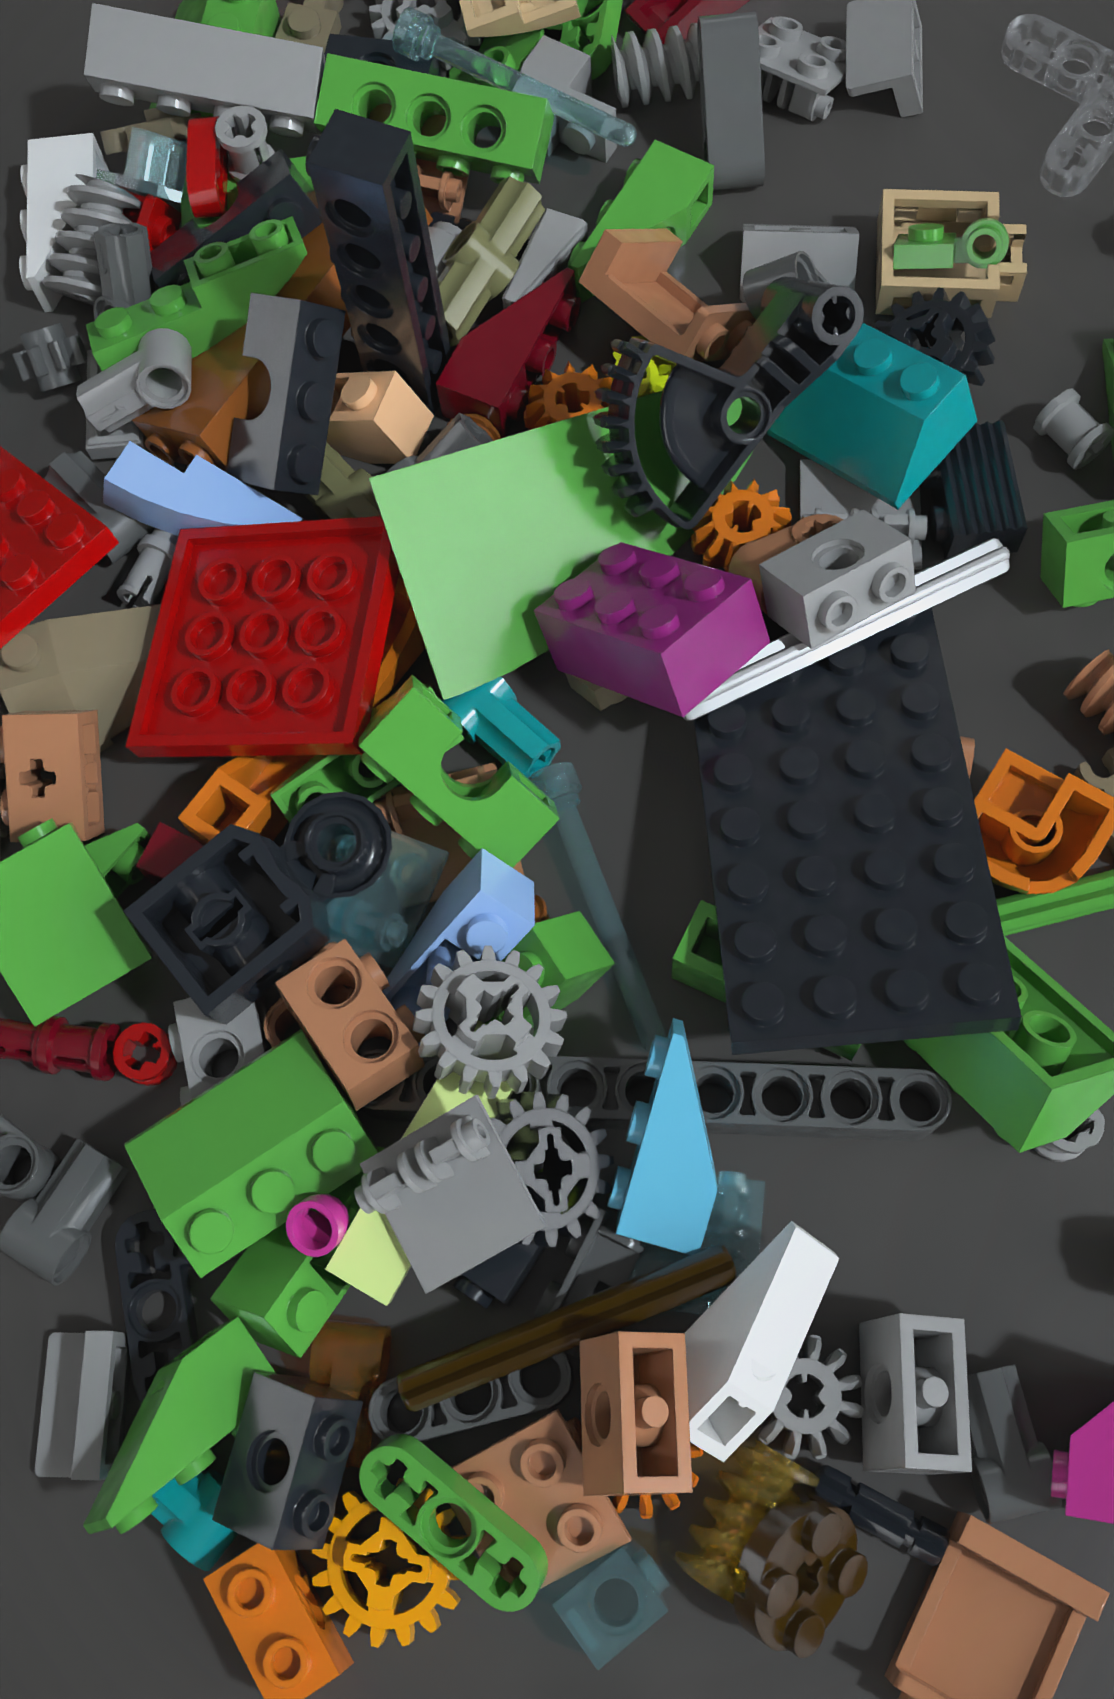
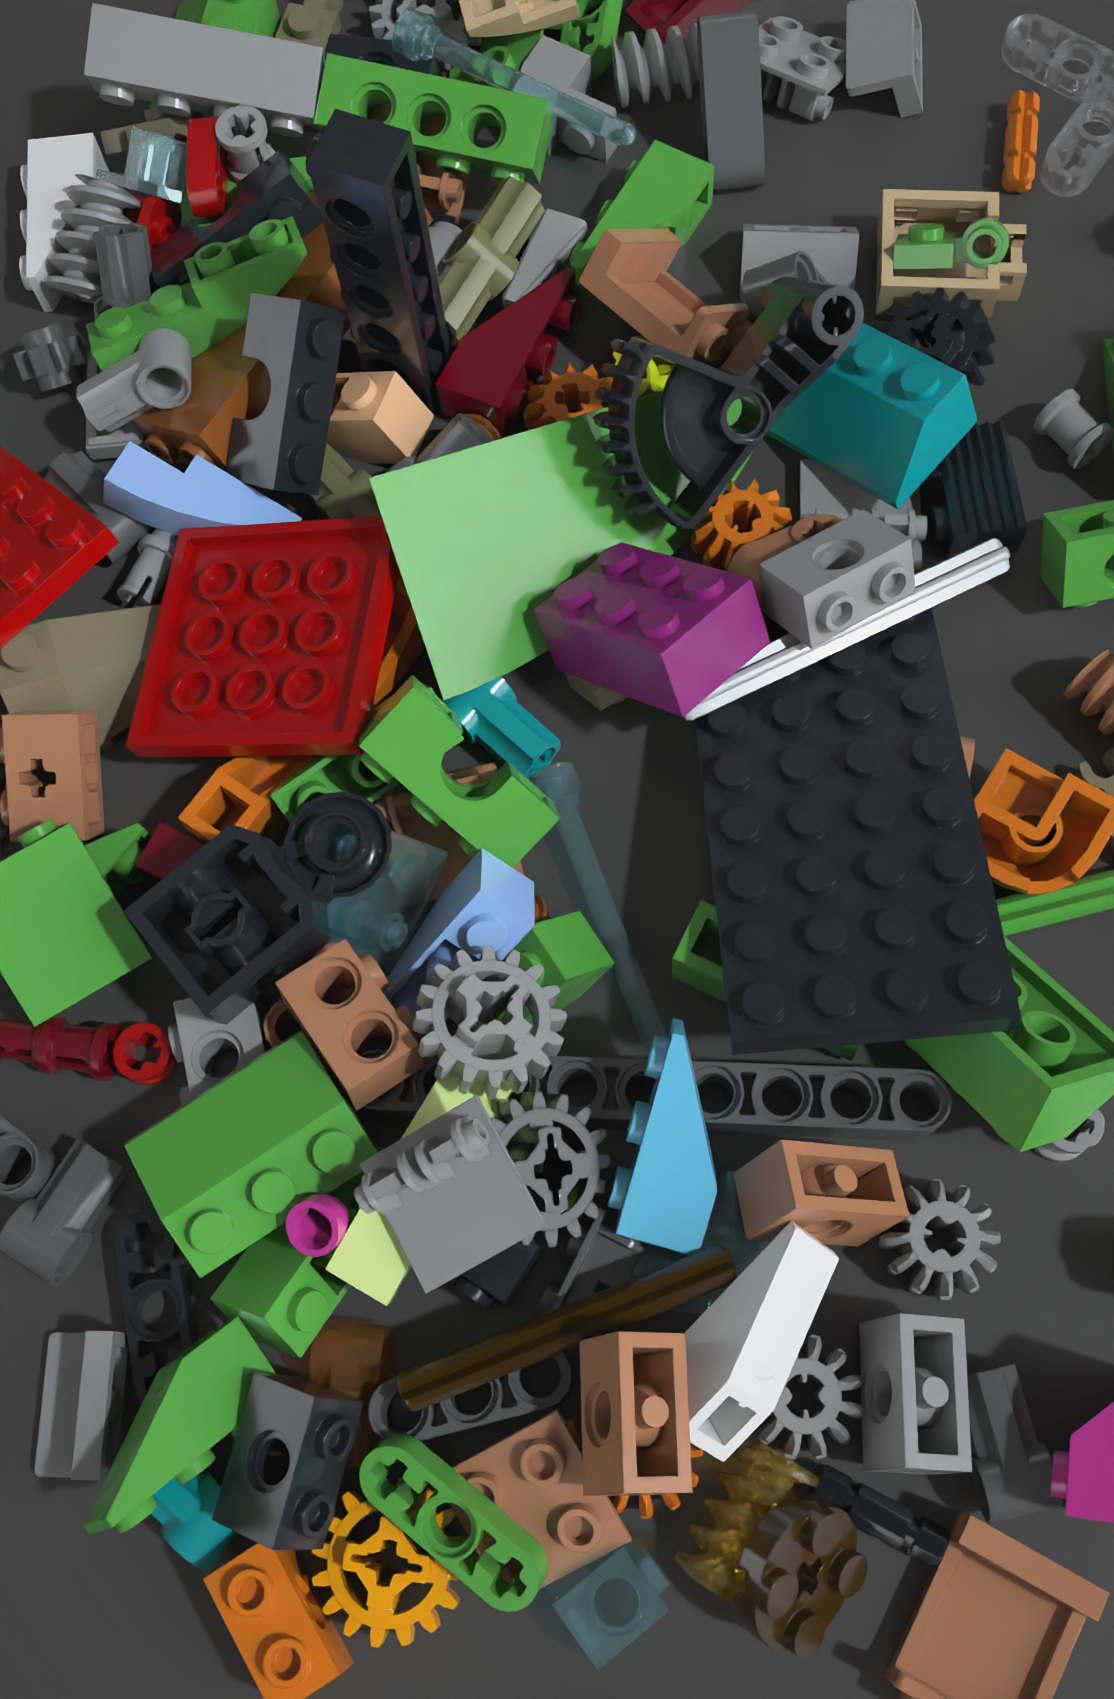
(826, 1189): none -> nougat brick
(939, 1264): none -> light grey gear
(1020, 141): none -> orange axle

